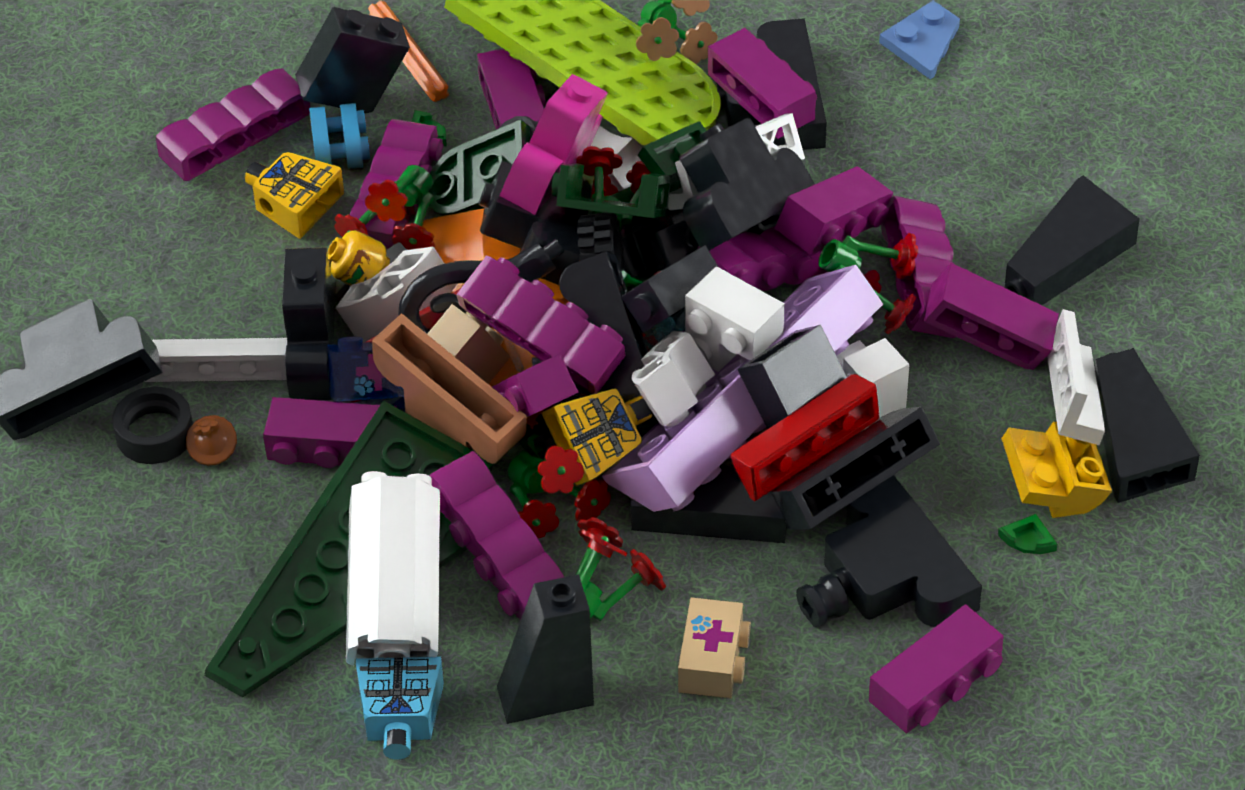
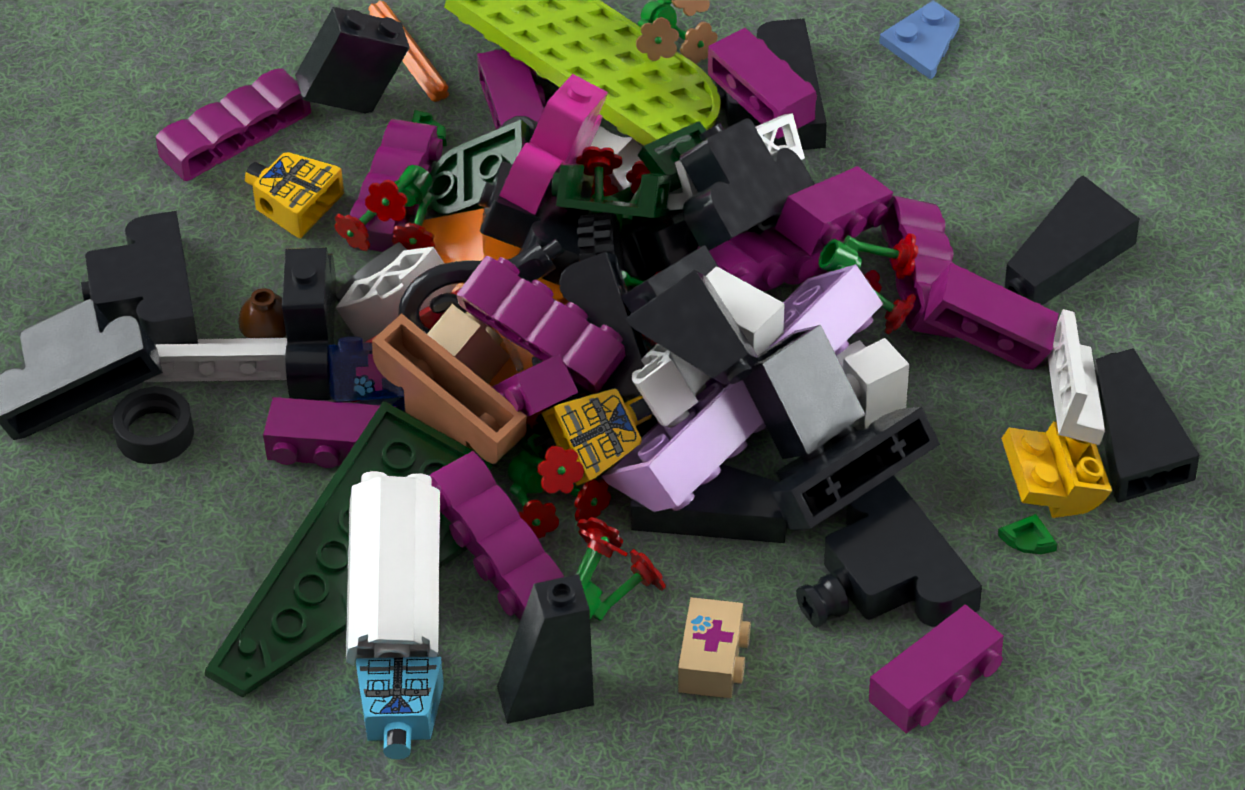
(145, 280): none -> black brick
(211, 440): dark orange hat -> none
(262, 315): none -> reddish brown brick
(351, 123): dark azure brick -> none
(356, 257): yellow head -> none
(697, 328): none -> black slope
(806, 435): red slope -> none

